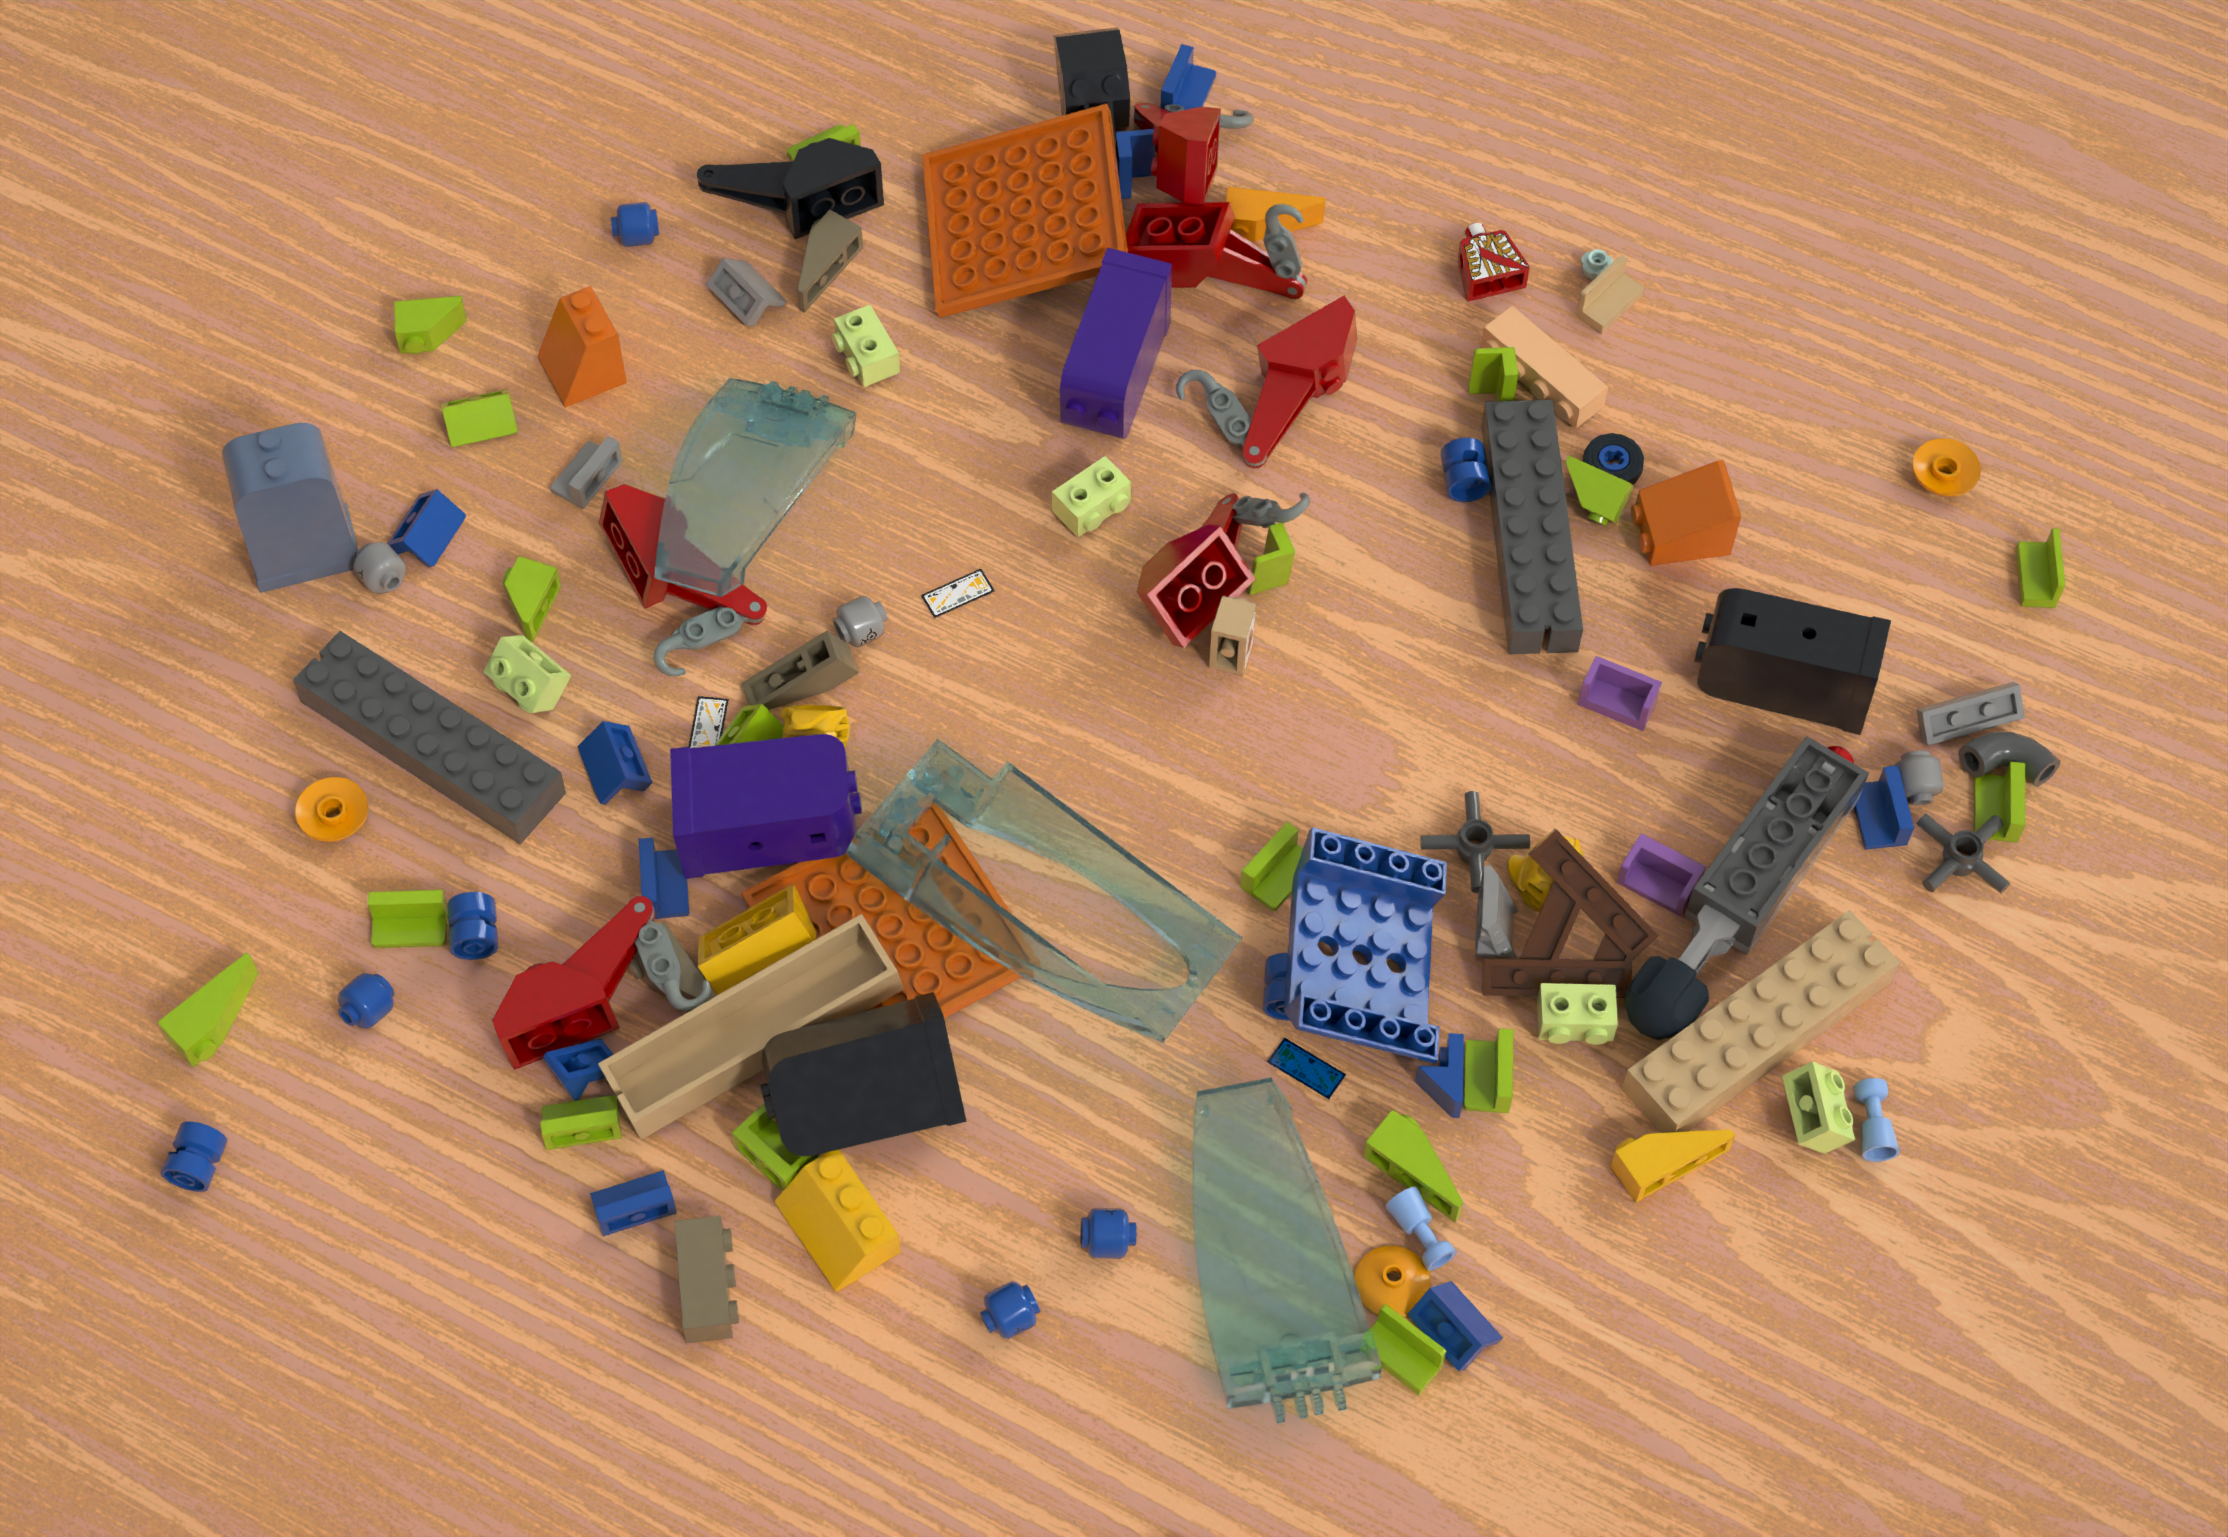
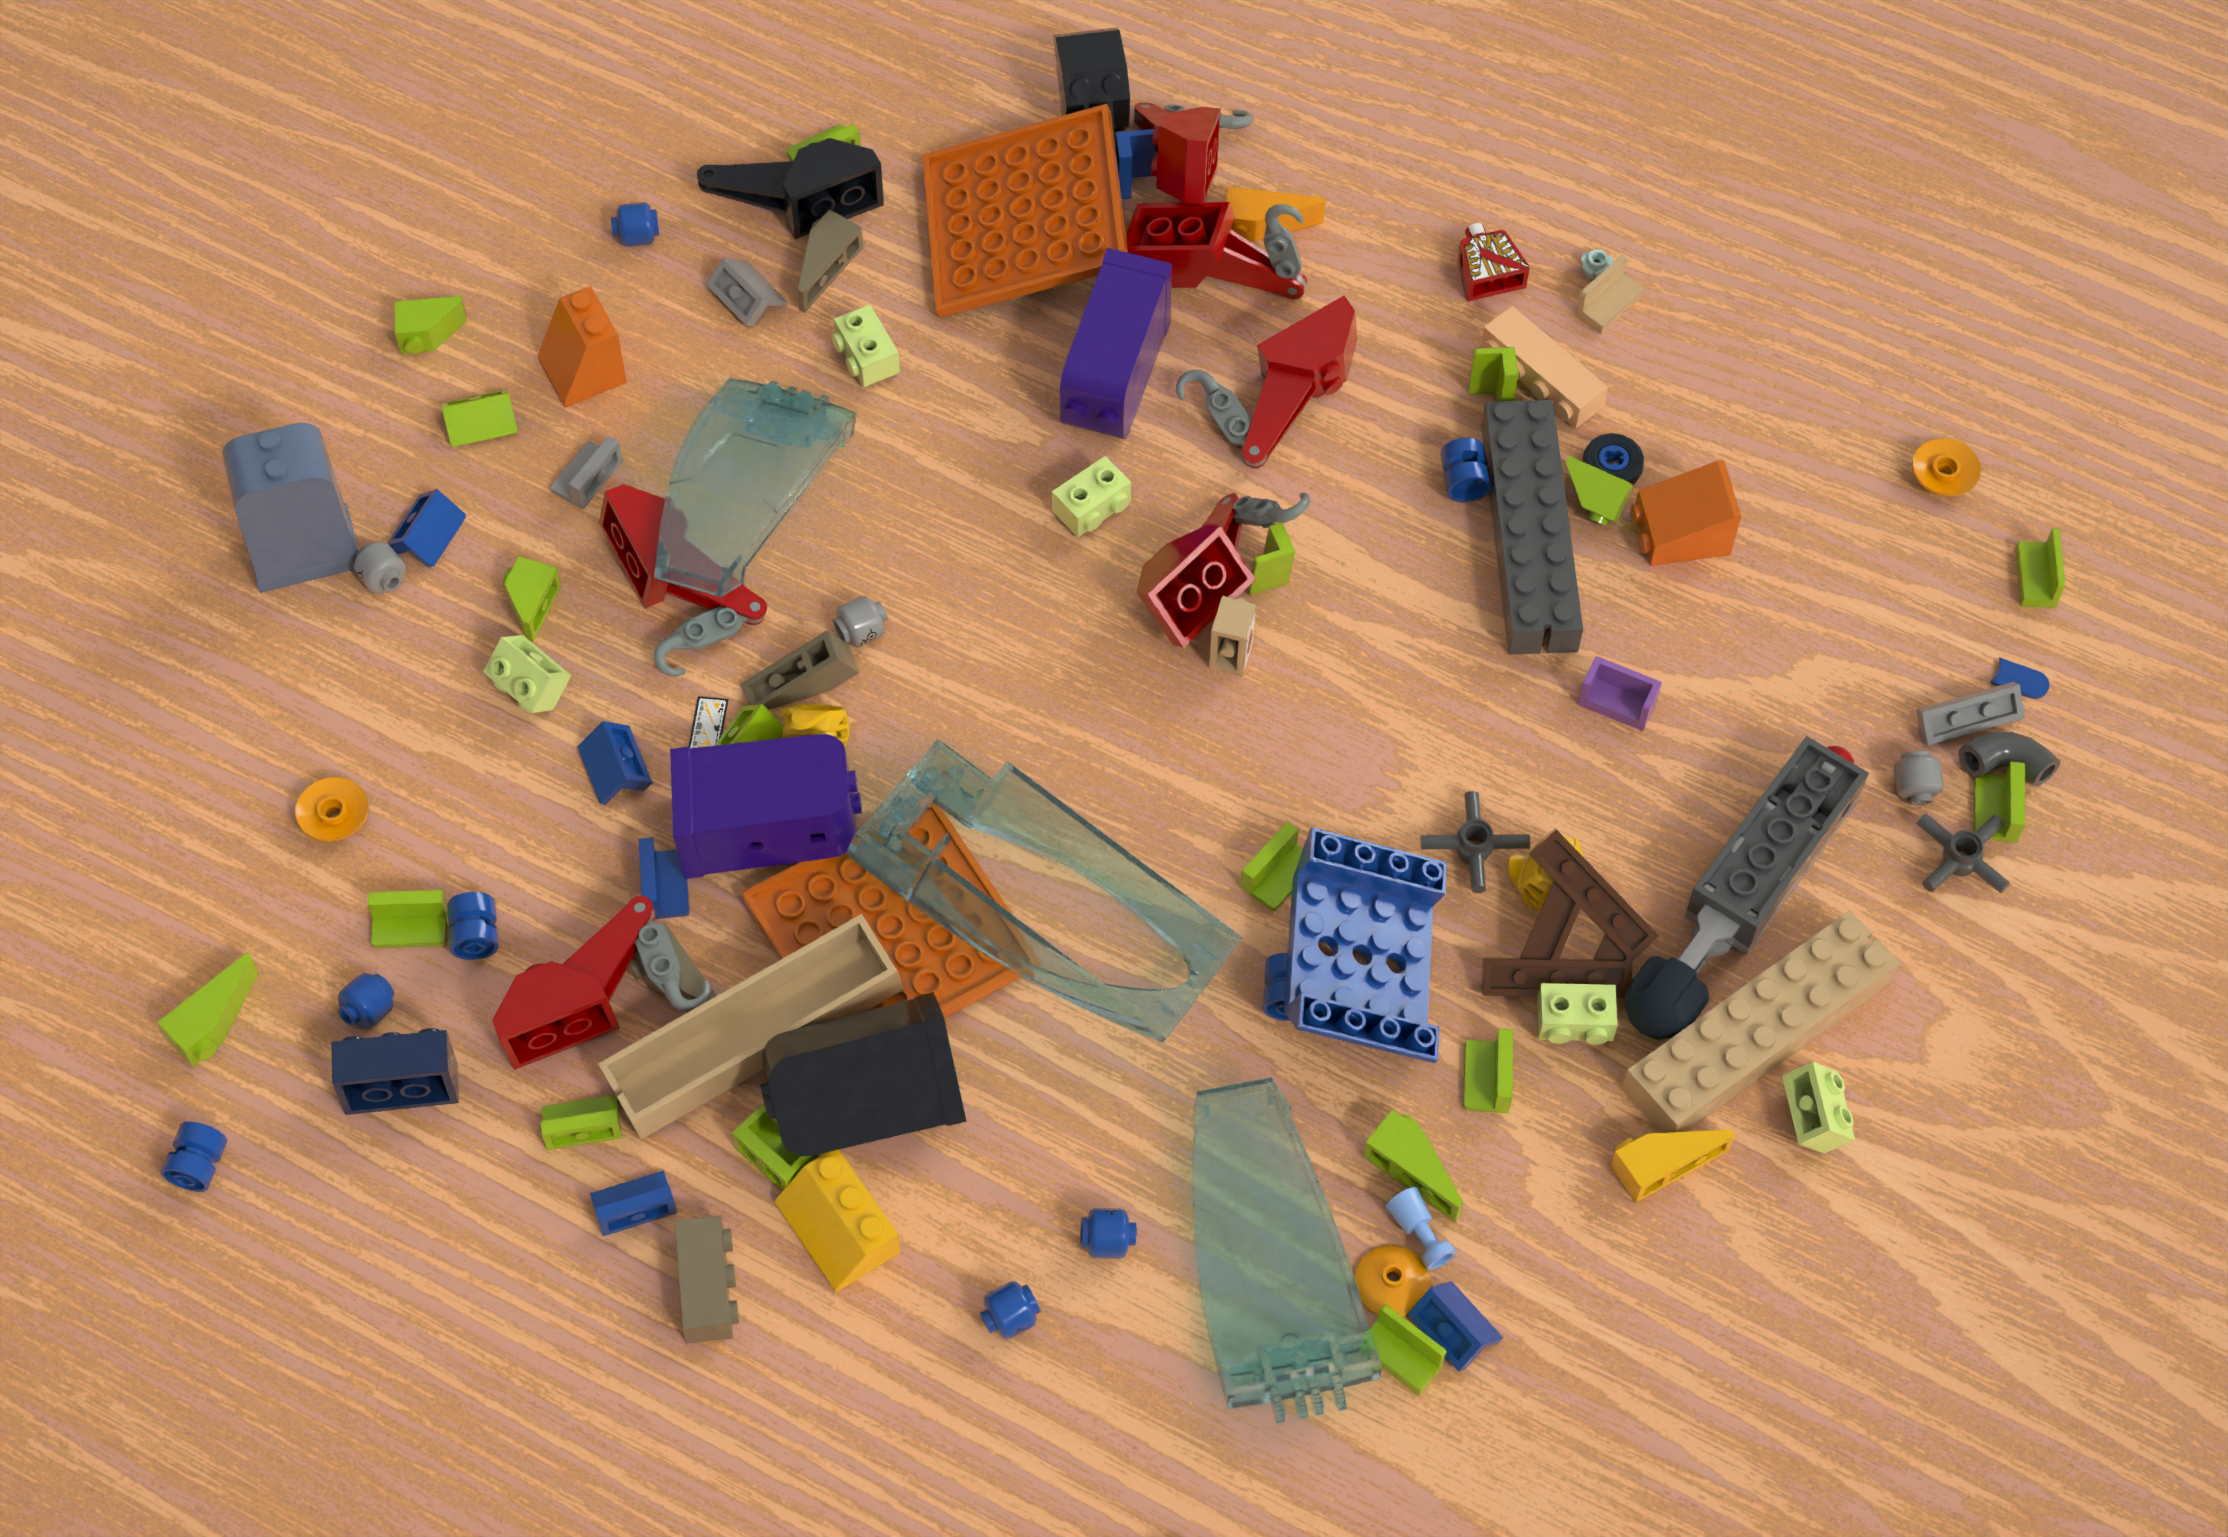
(394, 1071): none -> dark blue brick
(430, 737): dark grey piece -> none
(578, 1065): blue slope -> none
(754, 939): yellow slope -> none
(957, 593): sticker -> none
(1186, 82): blue panel -> none
(1306, 1068): clear blue sticker -> none
(1445, 1081): blue slope -> none
(1494, 918): light grey slope -> none
(1660, 874): medium lavender panel -> none
(1792, 657): black piece -> none
(1877, 1132): light blue piece -> none
(1884, 812): blue panel -> none
(2032, 682): none -> blue piece

